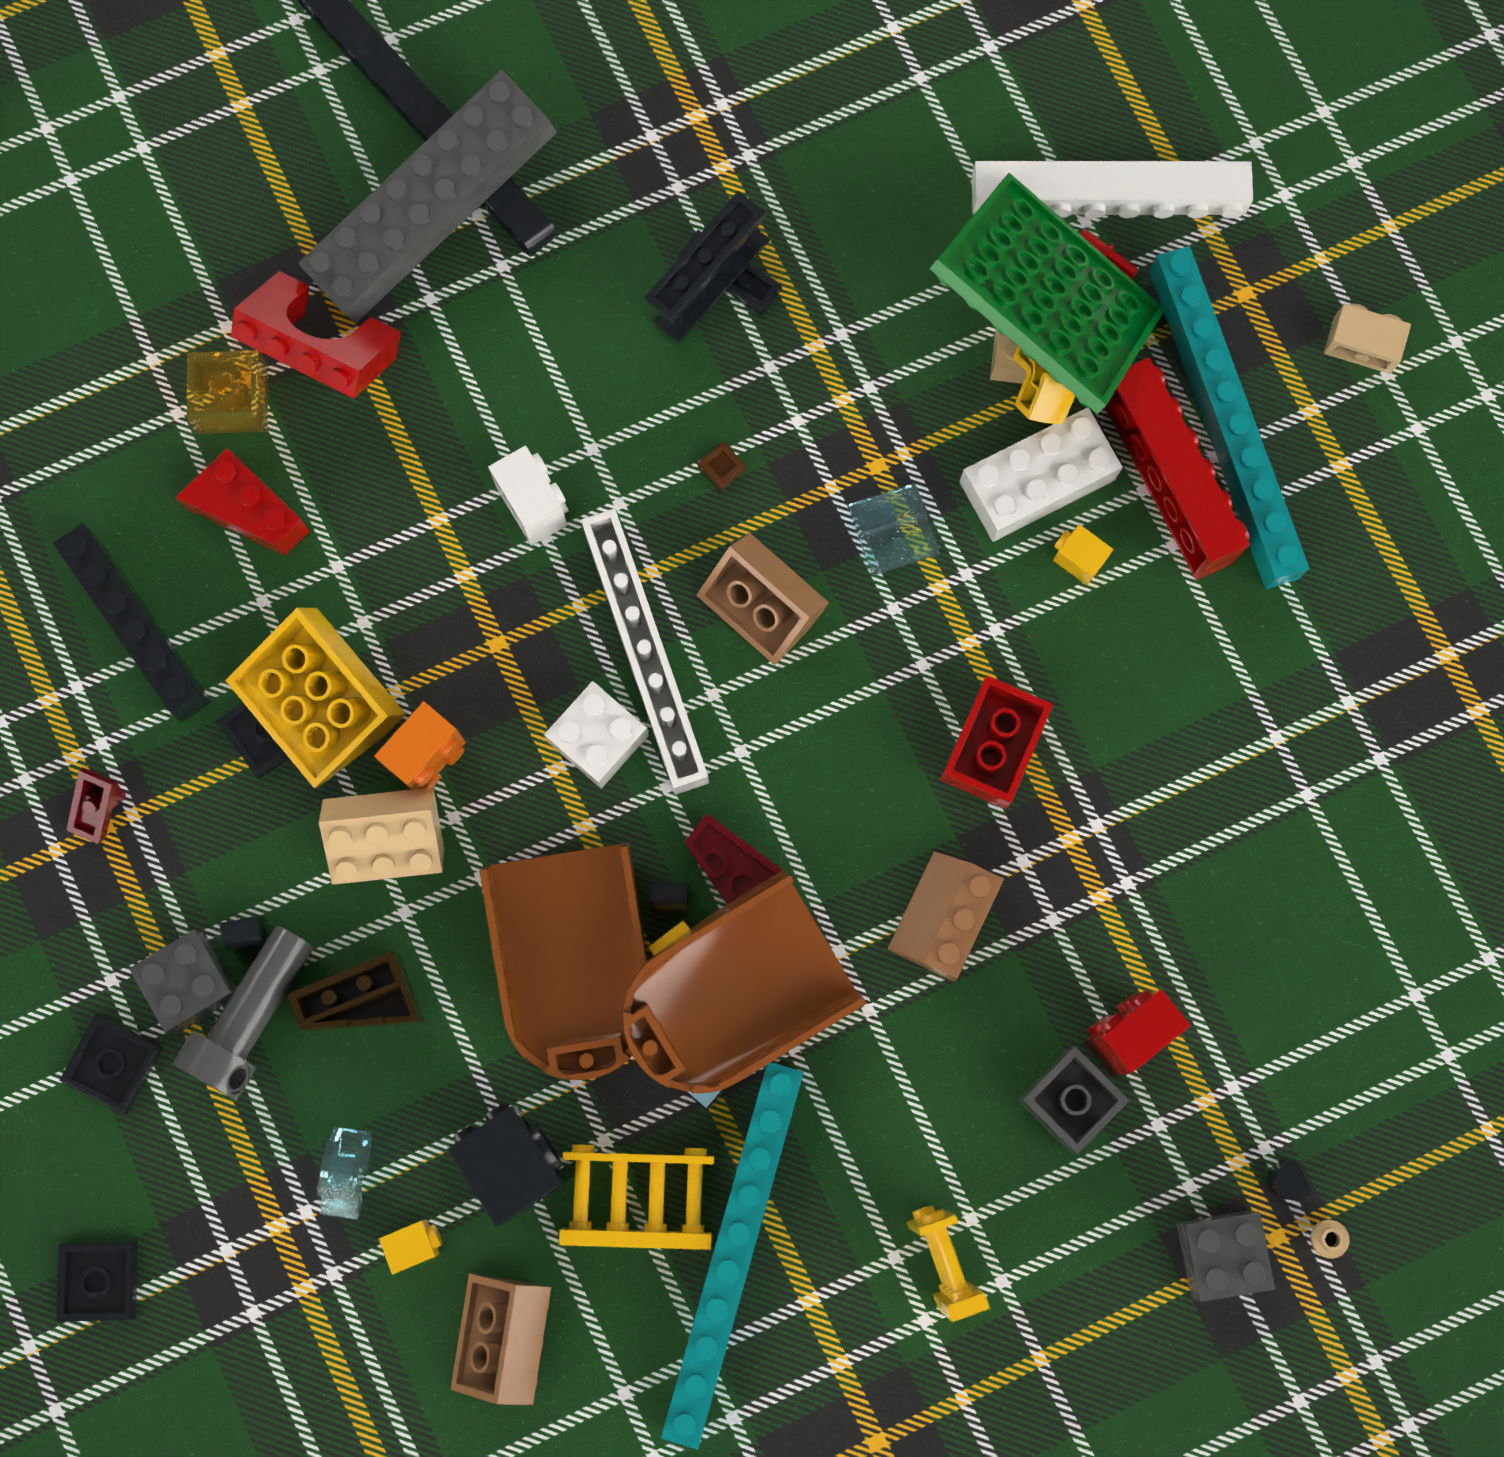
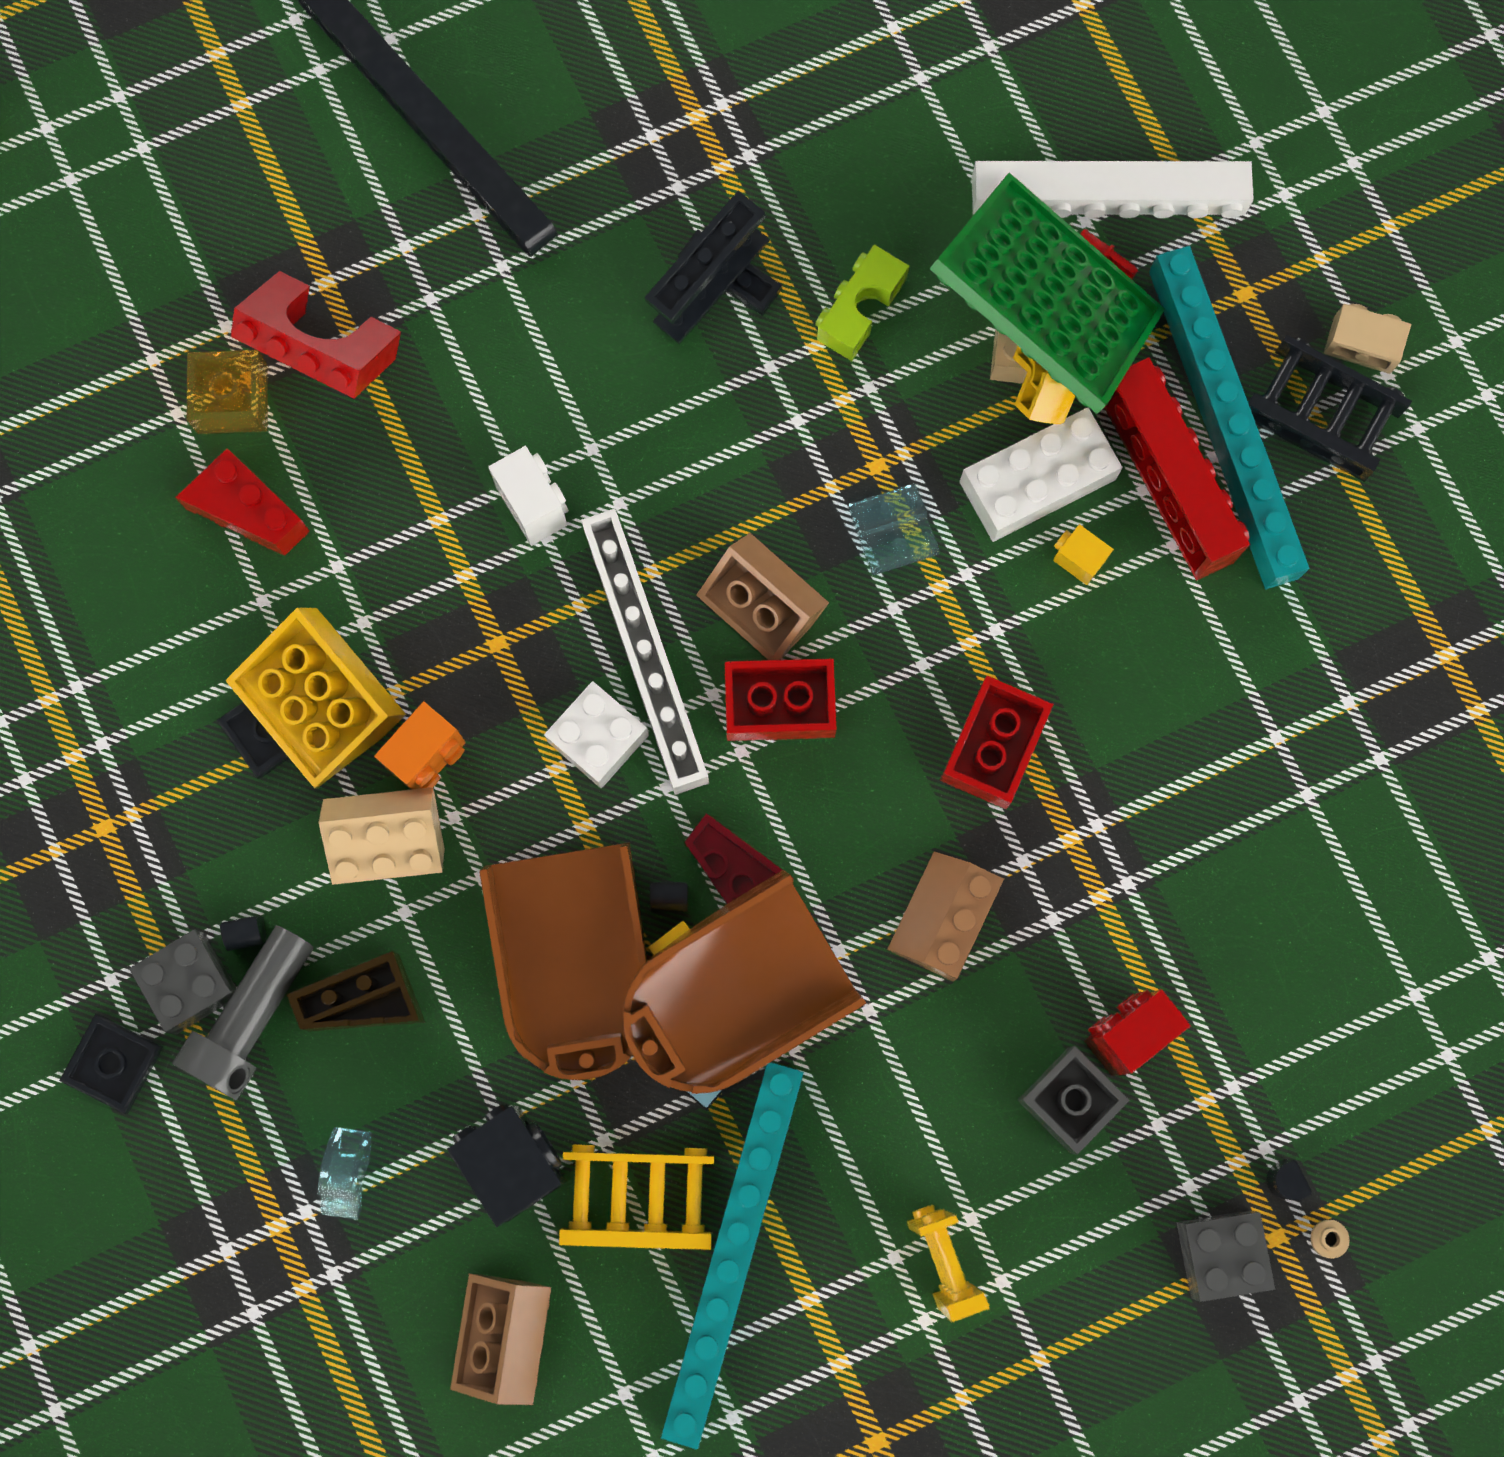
(93, 805): dark red slope -> none
(97, 1281): black tile -> none
(132, 622): black brick -> none
(411, 1245): yellow brick -> none
(428, 196): dark grey brick -> none
(722, 466): reddish brown tile -> none
(780, 699): none -> red brick
(875, 277): none -> lime arch
(1326, 442): none -> black fence

